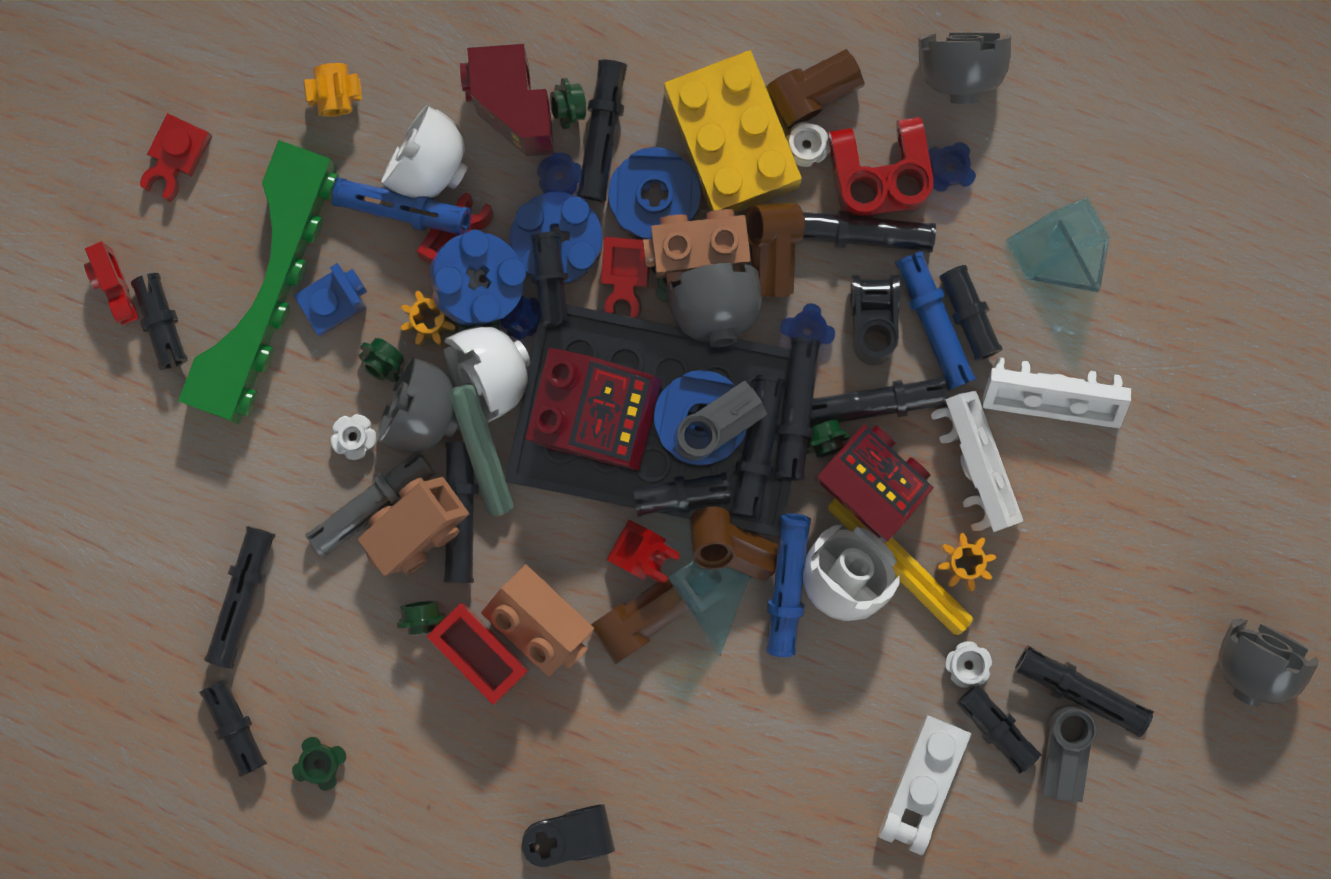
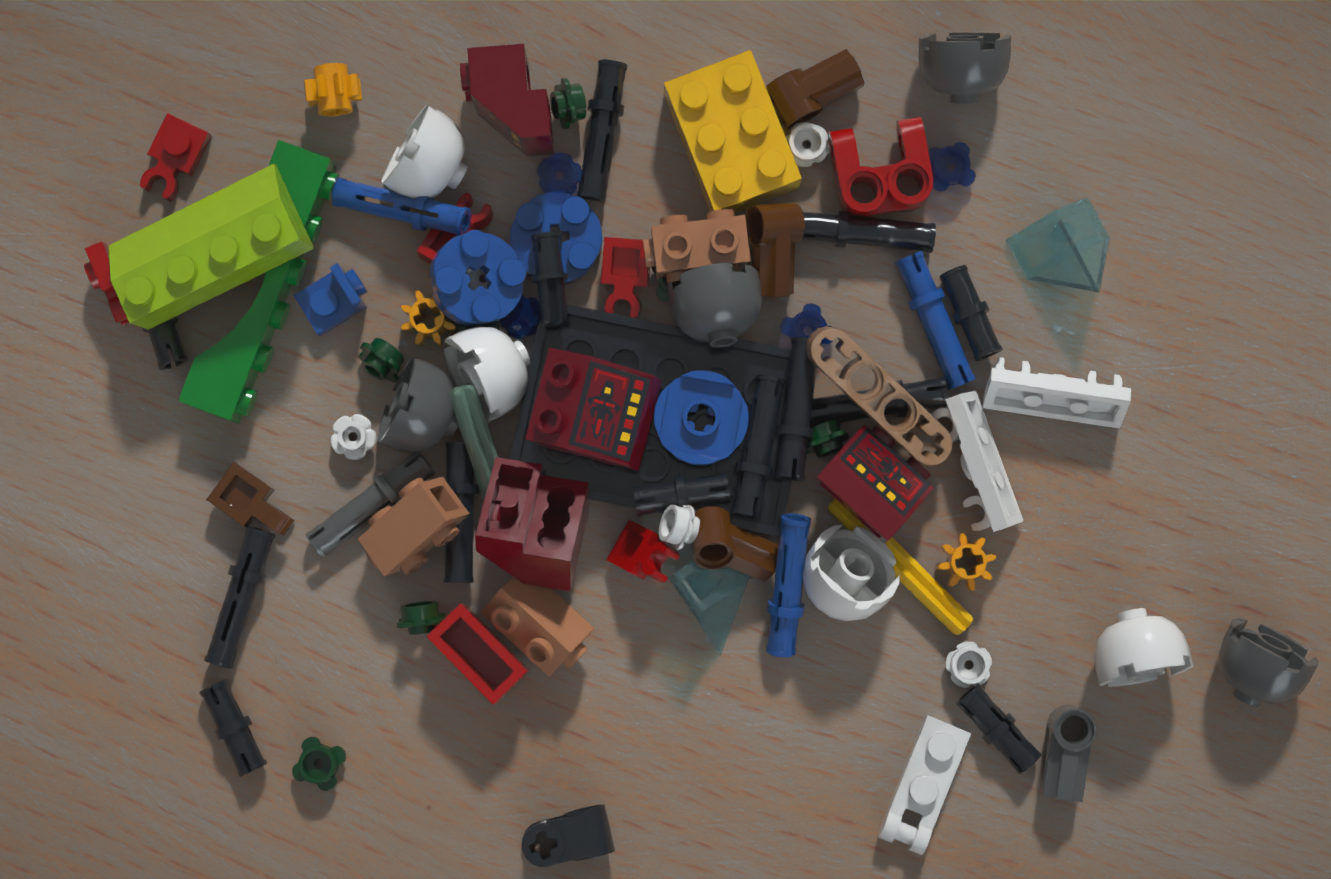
(207, 248): none -> lime slope
(246, 497): none -> reddish brown plate
(533, 523): none -> dark red piece
(631, 625): reddish brown piece -> none
(637, 174): blue plate -> none
(679, 526): none -> white plate
(721, 420): dark grey piece -> none
(875, 308): black piece -> none
(877, 398): none -> medium nougat beam
(1068, 683): black pin -> none
(1140, 649): none -> white cylinder

